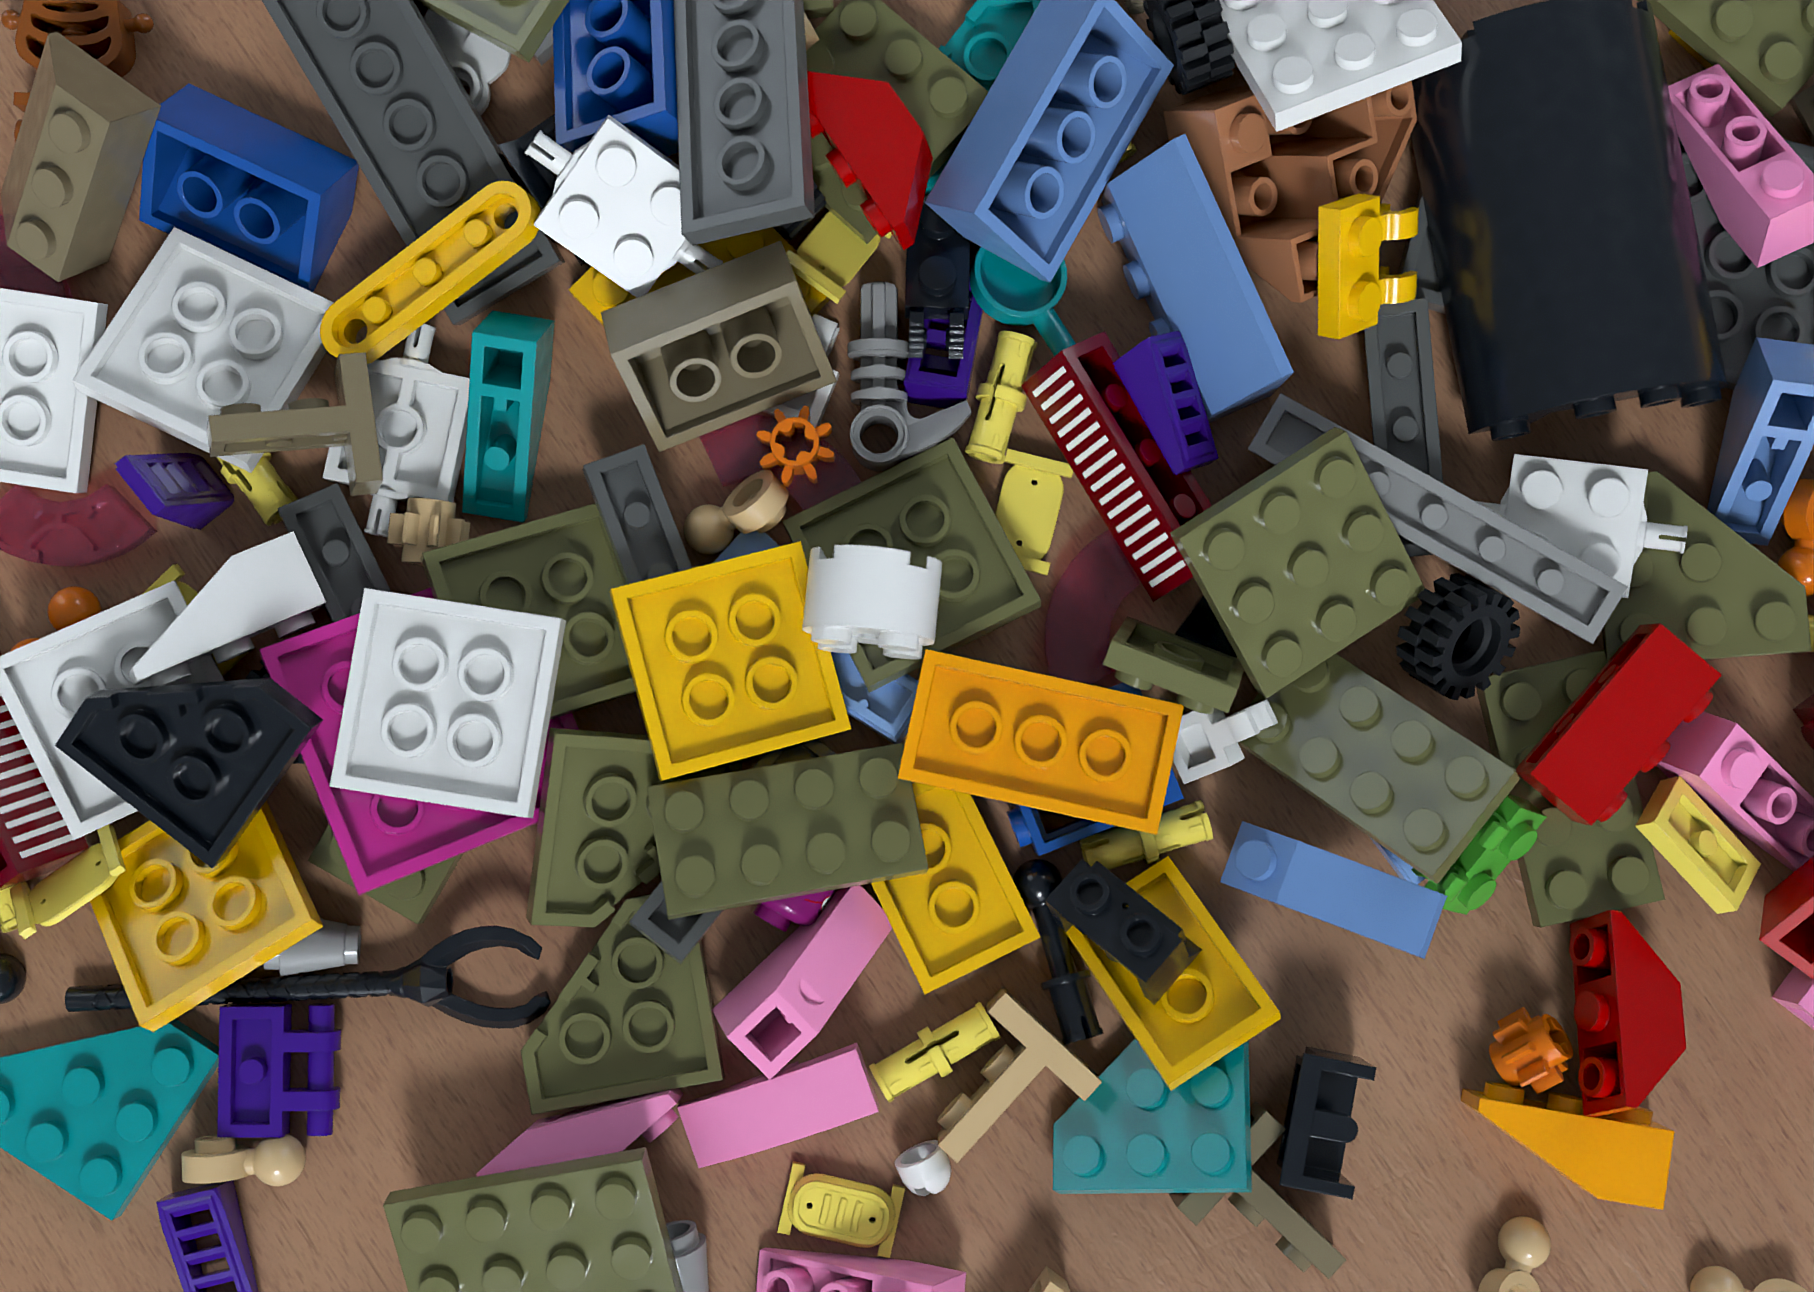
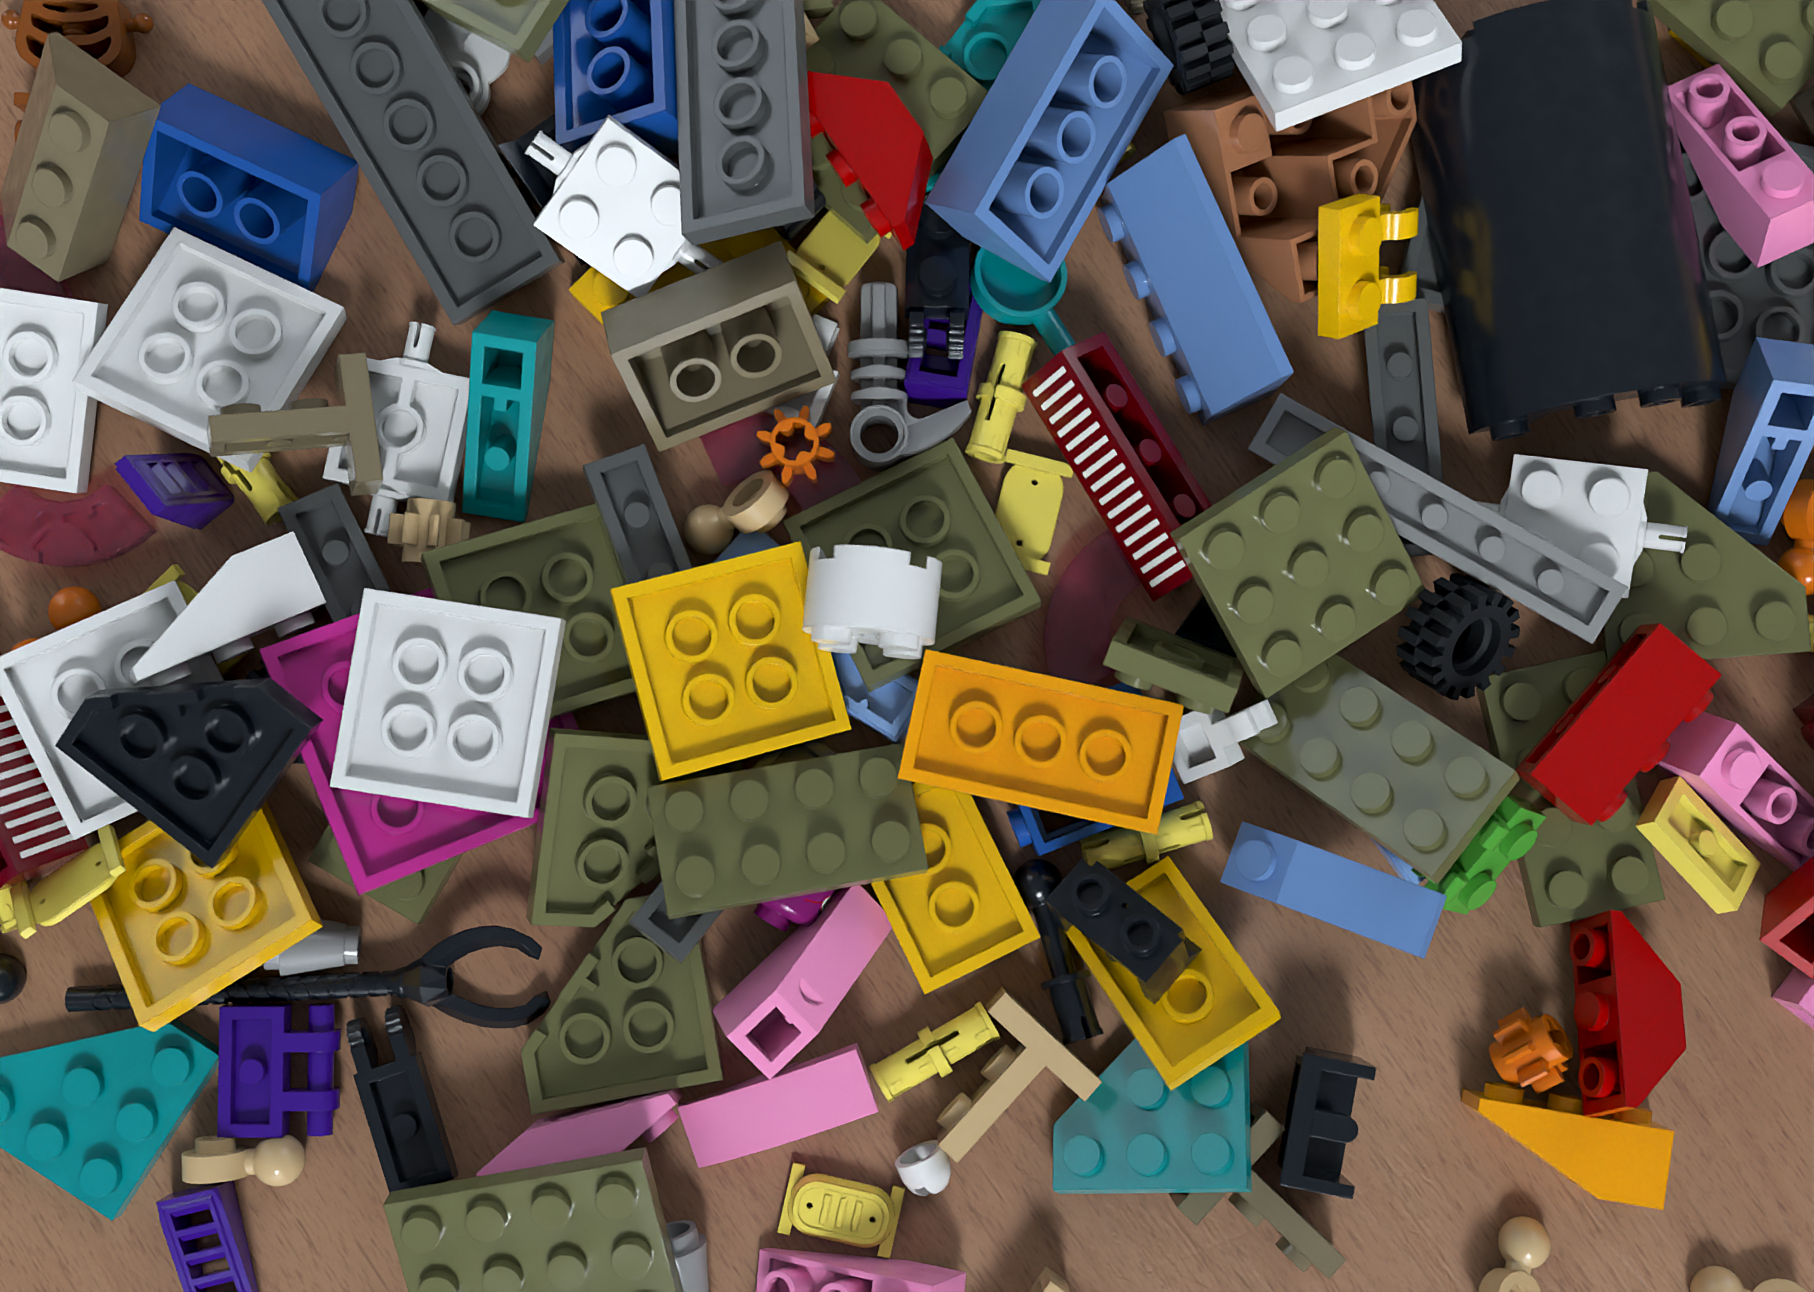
(400, 1106): none -> black hinge
(431, 272): yellow plate -> none
(1169, 400): dark purple slope -> none

